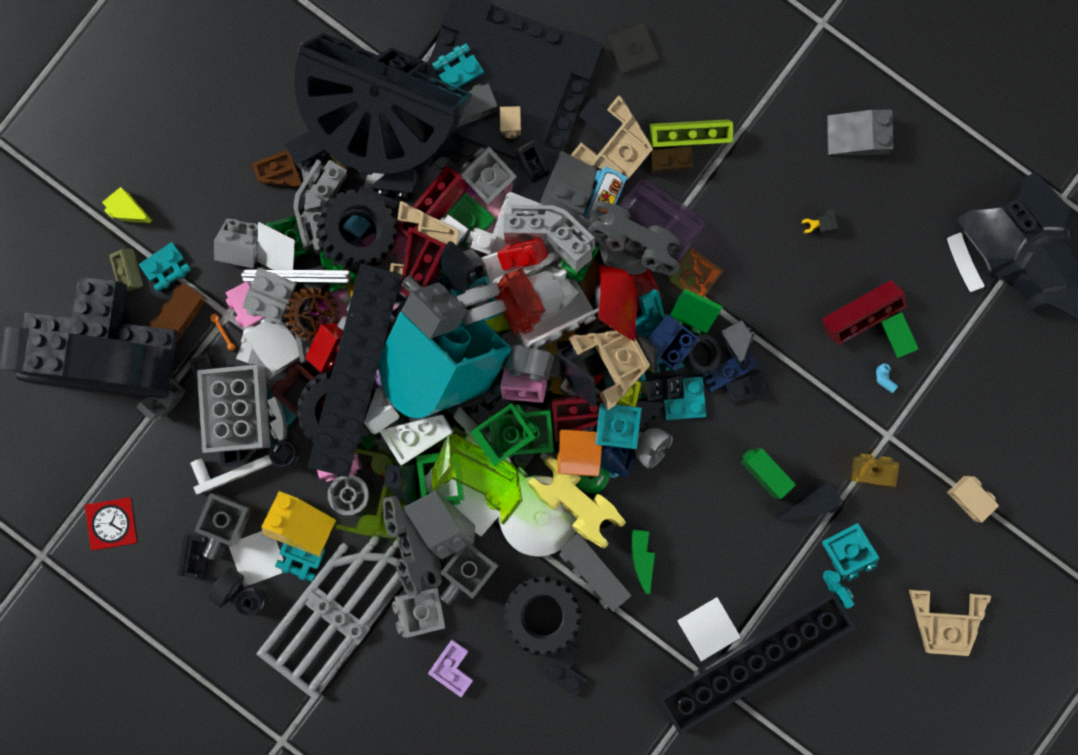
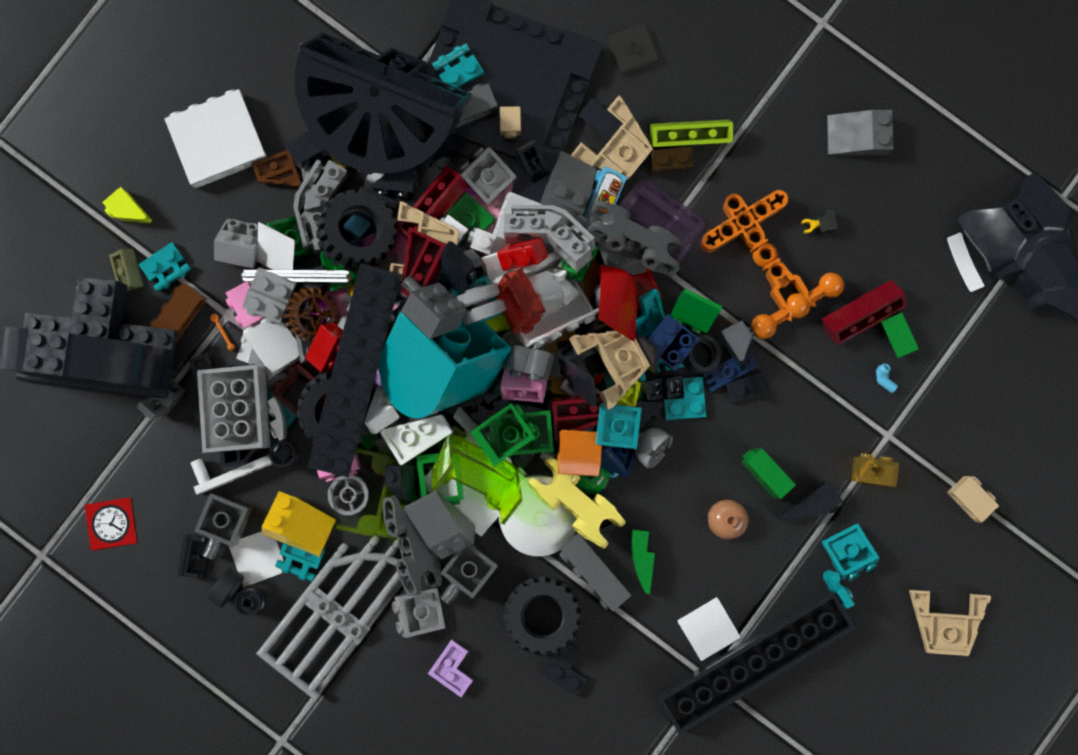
(215, 138): none -> white panel
(695, 273): clear orange tile -> none
(728, 519): none -> nougat cylinder
(797, 304): none -> orange piece

